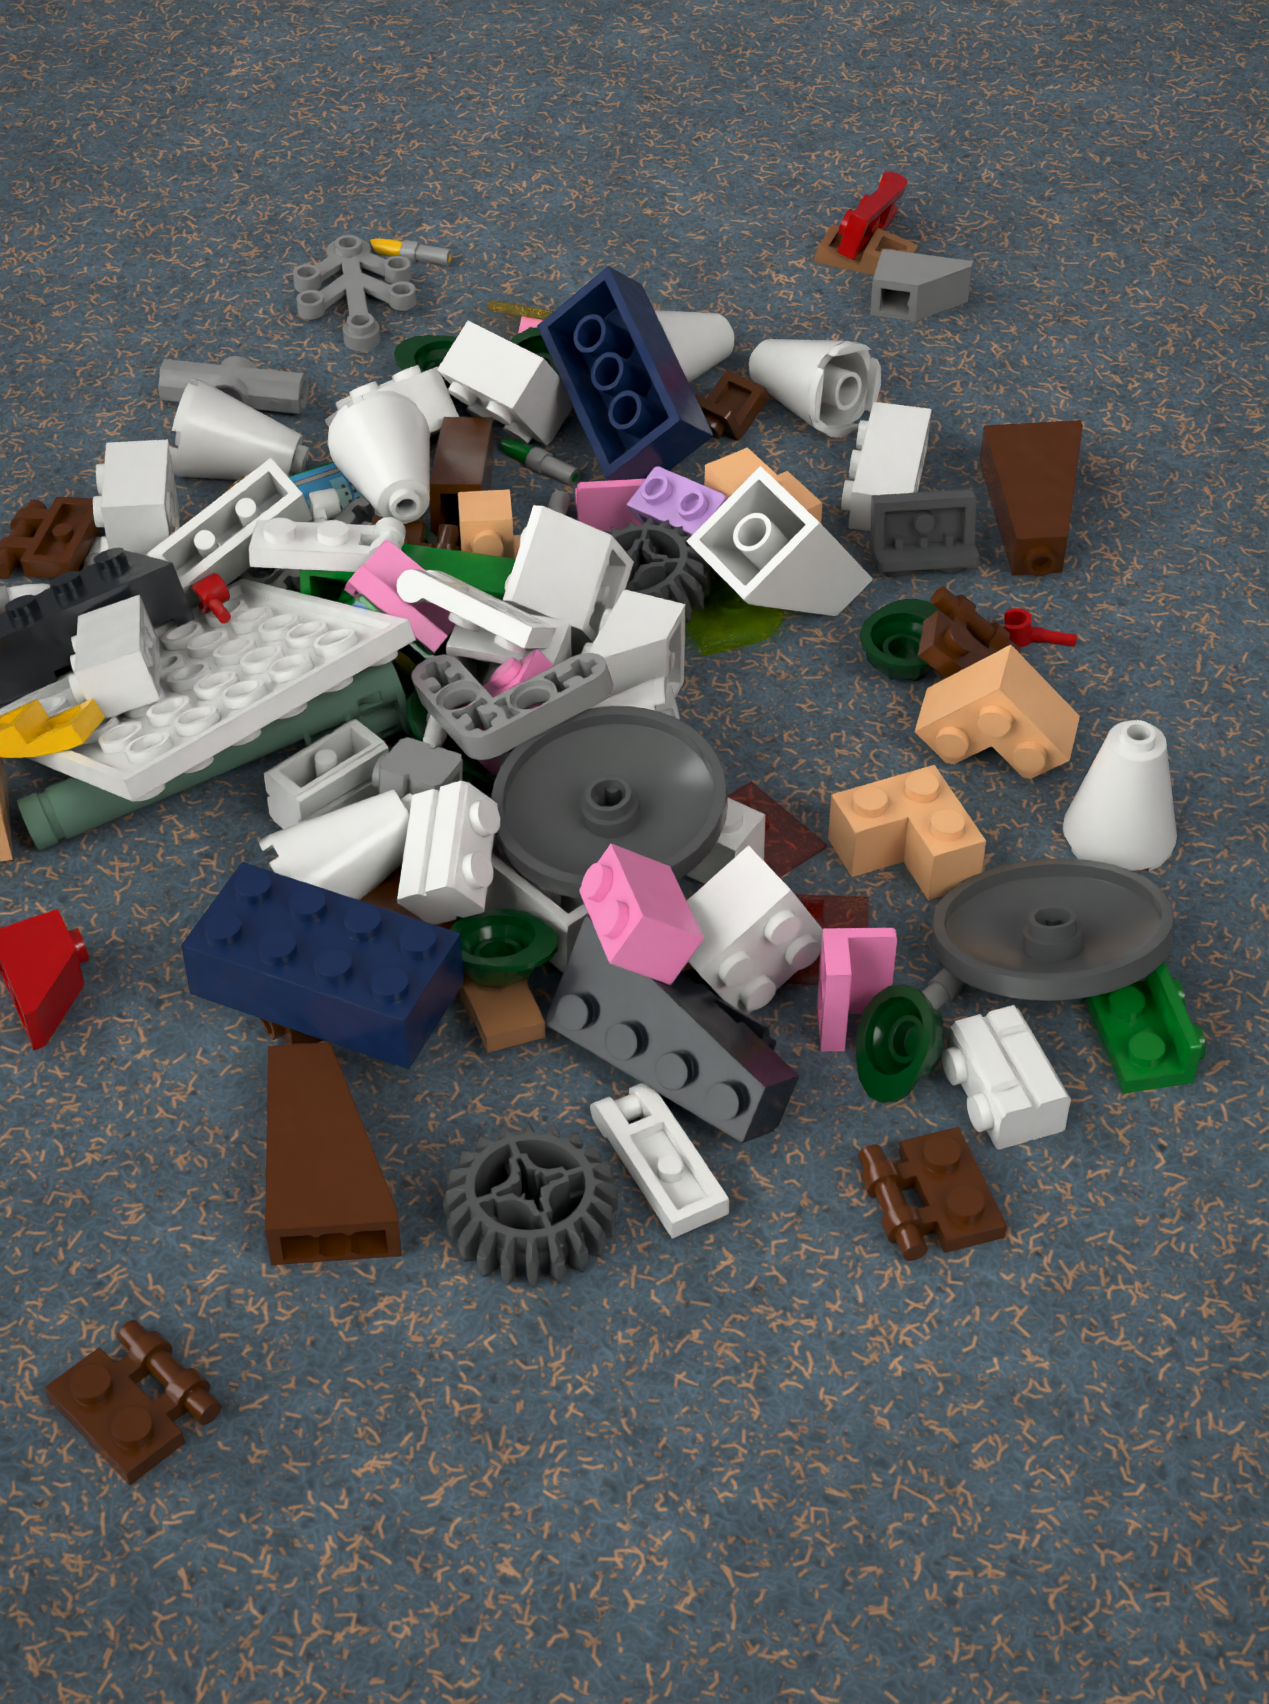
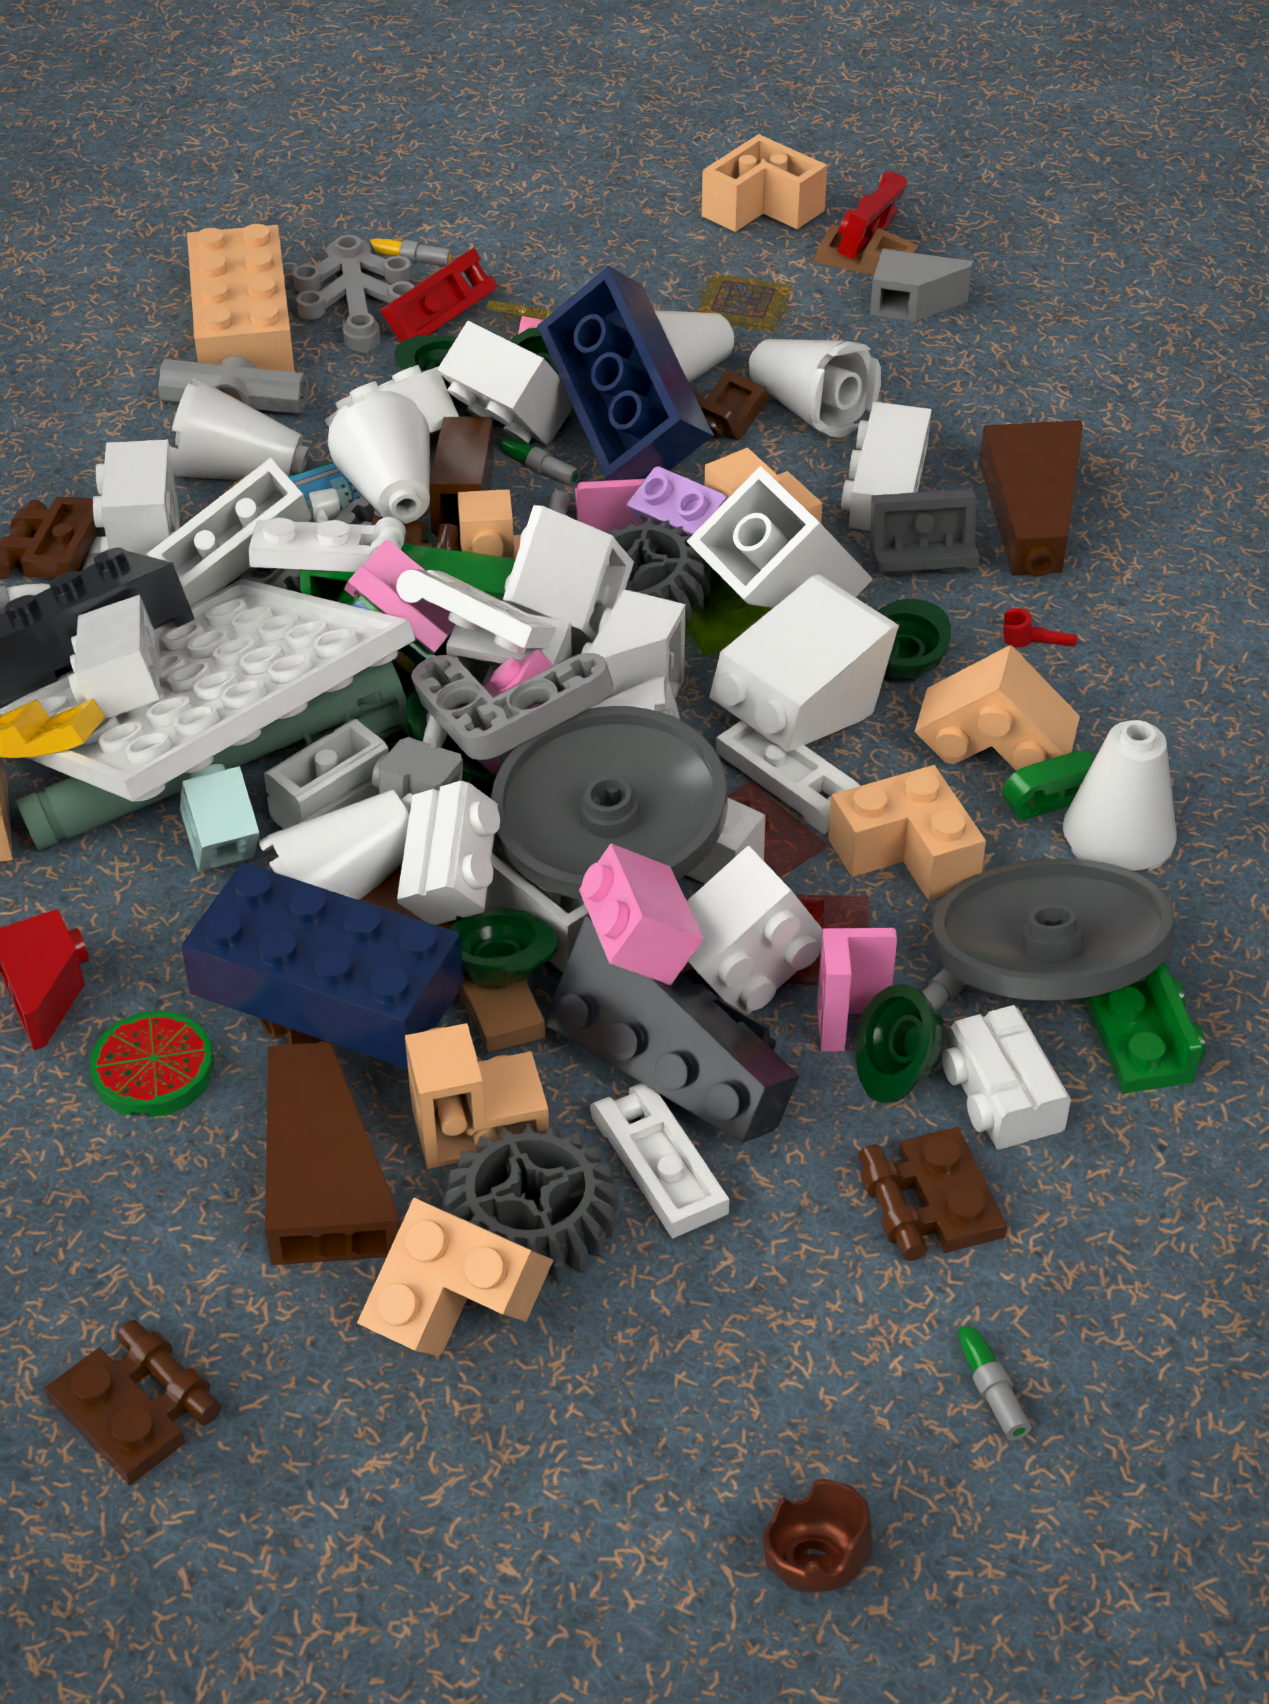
(151, 1063): none -> tile
(213, 595): red hand -> none
(218, 817): none -> light aqua brick
(240, 296): none -> light nougat brick
(437, 1267): none -> light nougat brick
(439, 297): none -> red plate
(466, 1099): none -> light nougat brick
(745, 301): none -> piece
(763, 180): none -> light nougat brick
(790, 775): none -> white plate
(806, 665): none -> white slope
(828, 1520): none -> copper hair
(948, 634): reddish brown plate -> none
(993, 1384): none -> light grey piece
(1047, 784): none -> green beam

